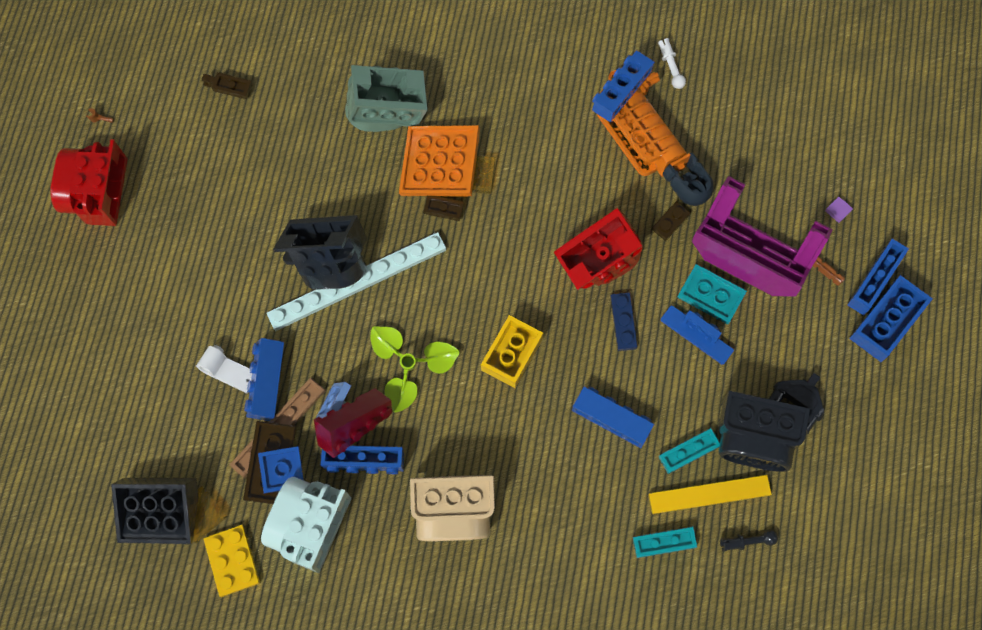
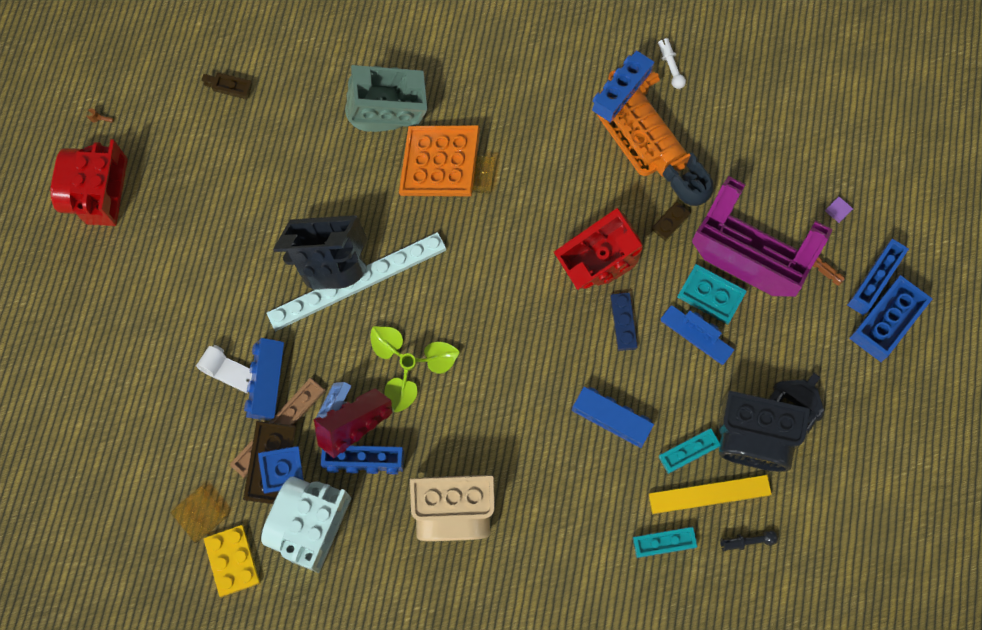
(155, 510): black slope -> none
(443, 208): dark brown plate -> none
(512, 351): yellow brick -> none

